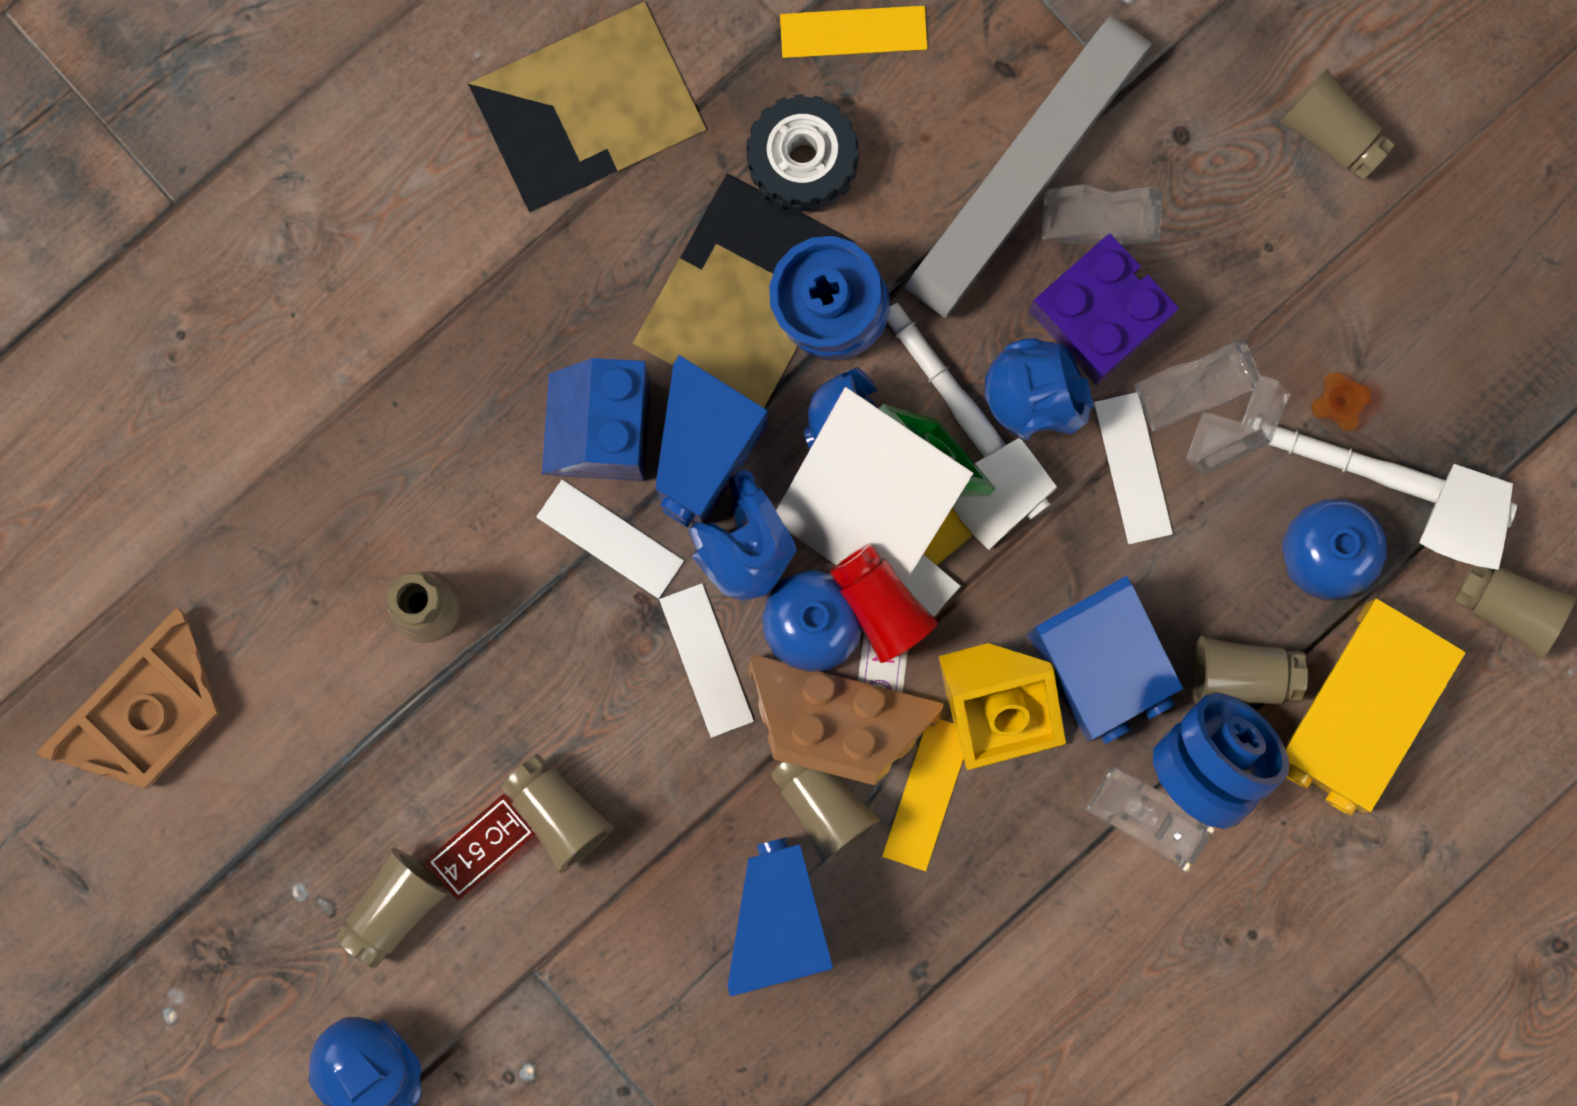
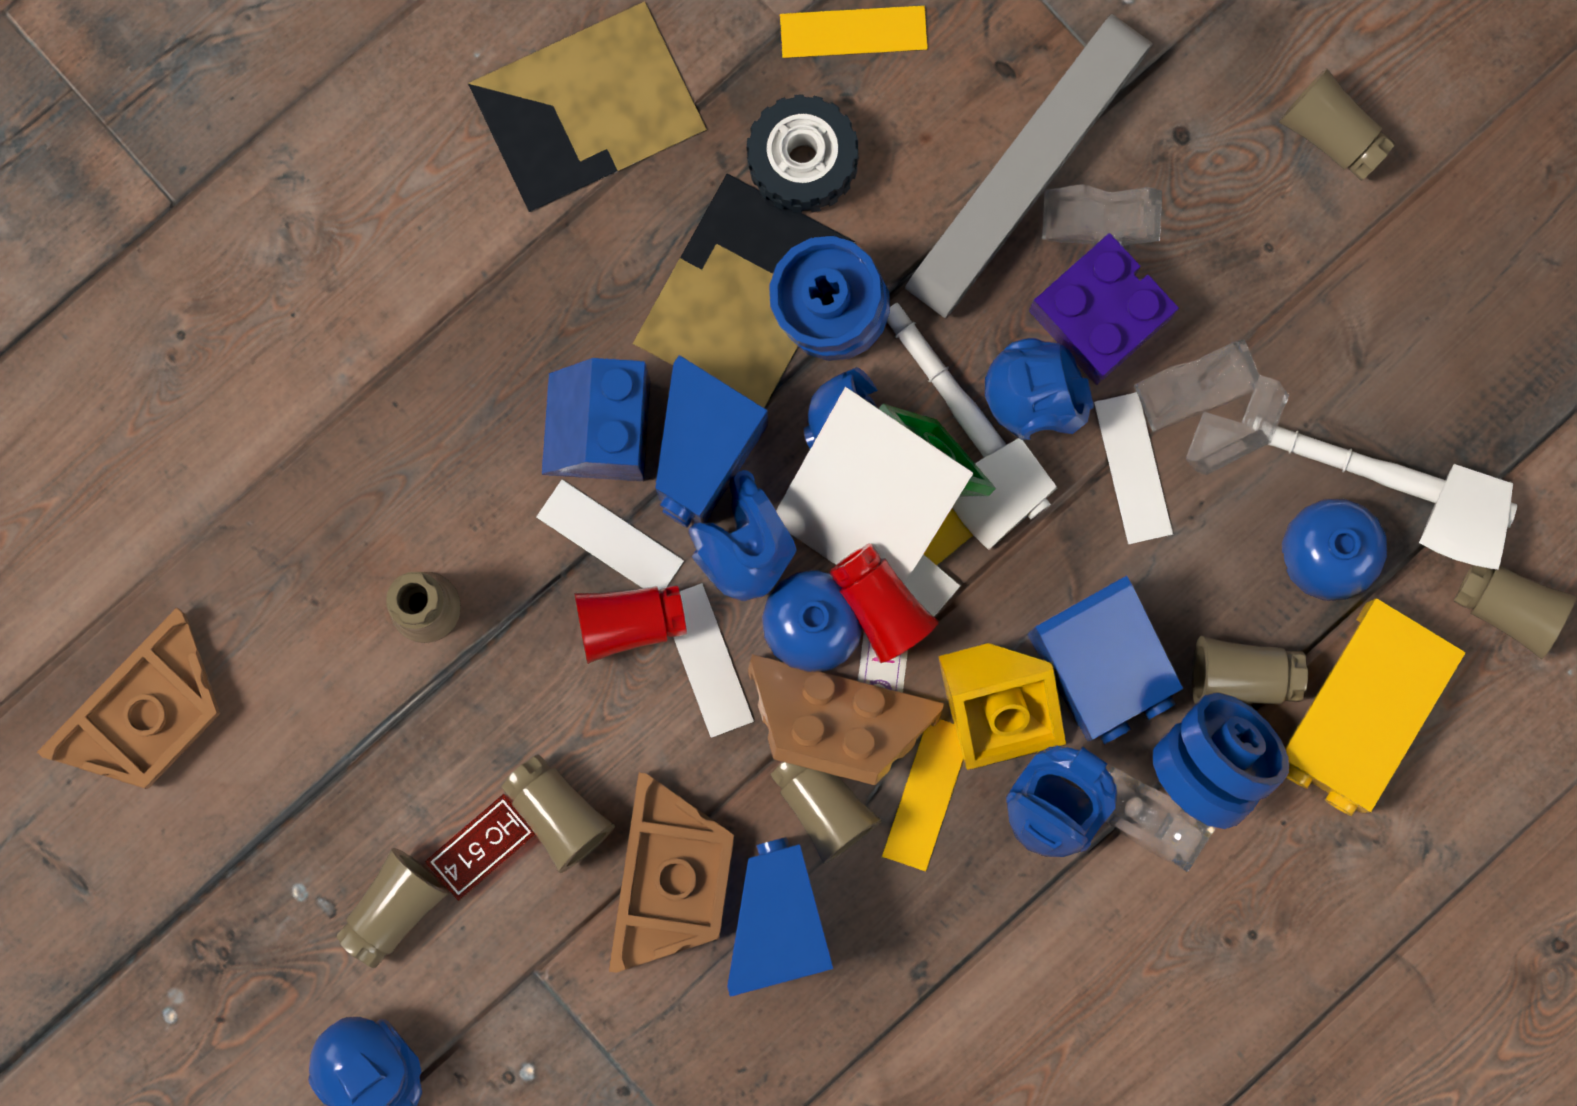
(628, 619): none -> red plant
(670, 878): none -> medium nougat wing
(1053, 815): none -> blue helmet
(1354, 395): clear orange plate -> none

